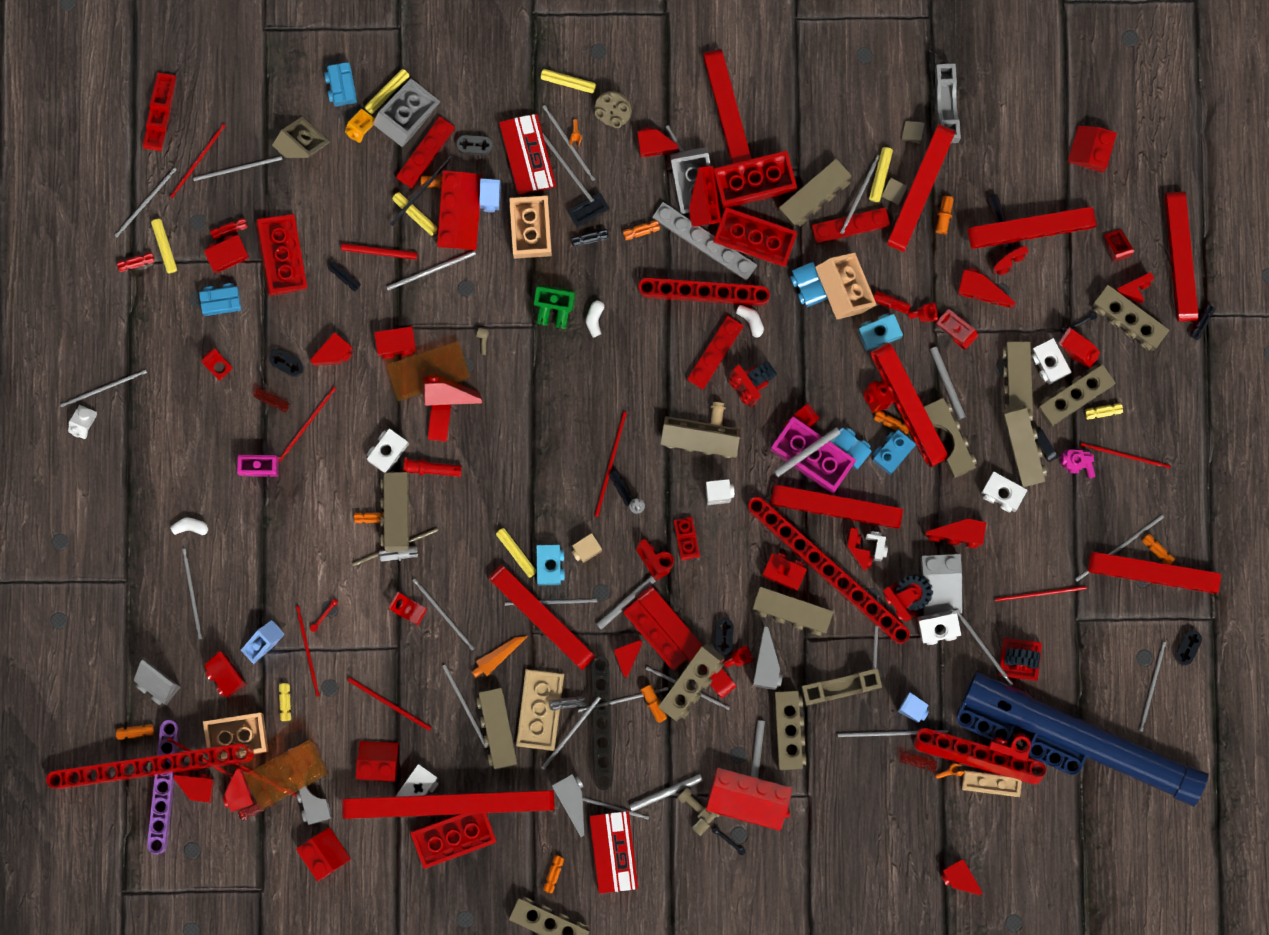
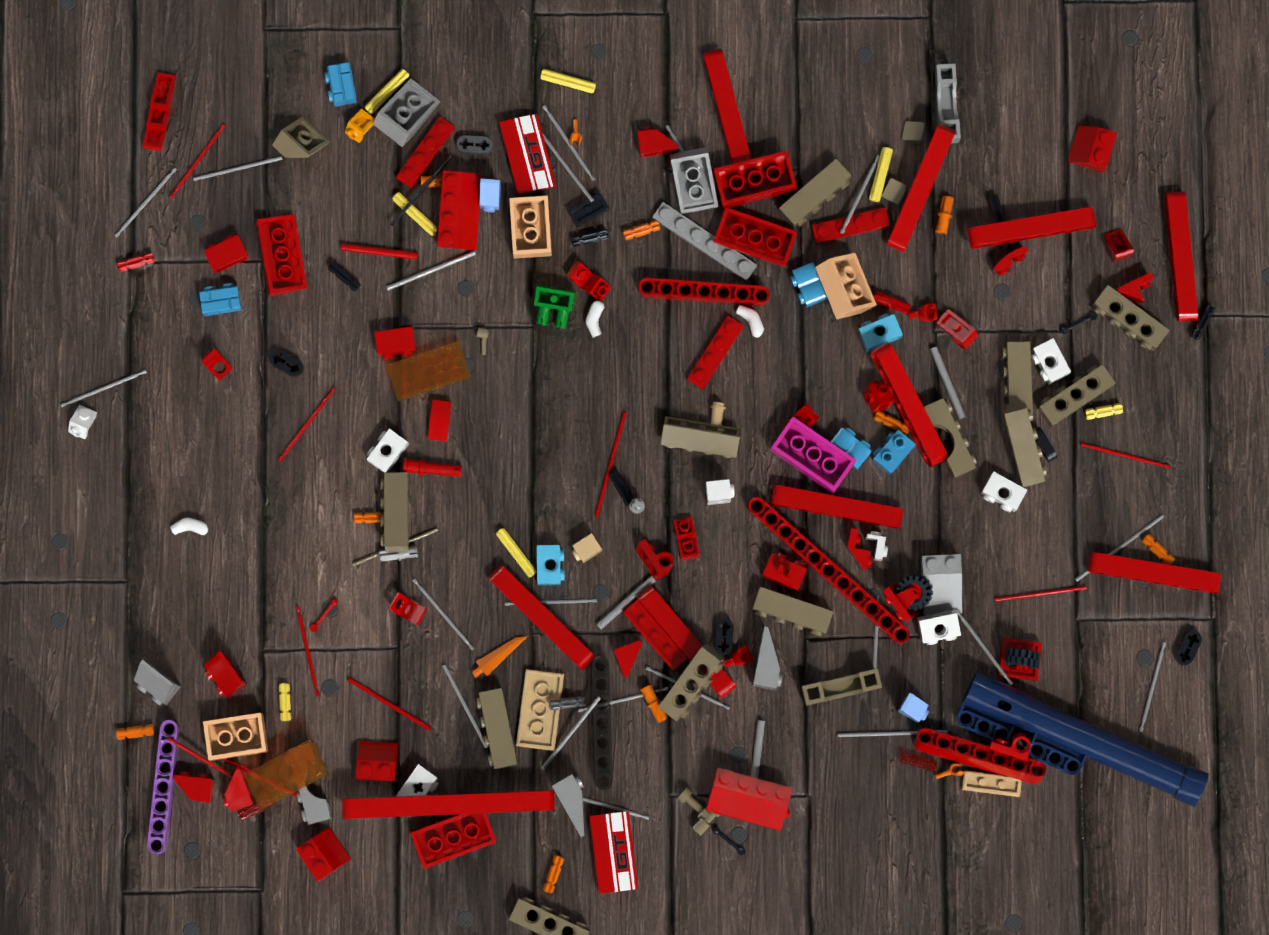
(140, 766): red beam -> none
(164, 246): light yellow axle -> none
(192, 593): light grey piece -> none
(228, 228): red axle -> none
(258, 465): dark pink brick -> none
(262, 641): light blue slope -> none
(271, 400): clear red axle -> none
(332, 352): red slope -> none
(442, 391): slope -> none
(588, 281): none -> red slope
(605, 105): dark tan plate -> none
(666, 792): light grey bar -> none
(704, 200): red slope -> none
(751, 381): red plate -> none
(786, 761): dark tan brick -> none
(806, 452): light grey bar -> none
(960, 878): red slope -> none
(966, 531): red slope -> none
(981, 288): red slope -> none
(1076, 460): dark pink piece -> none
(1079, 348): red slope -> none

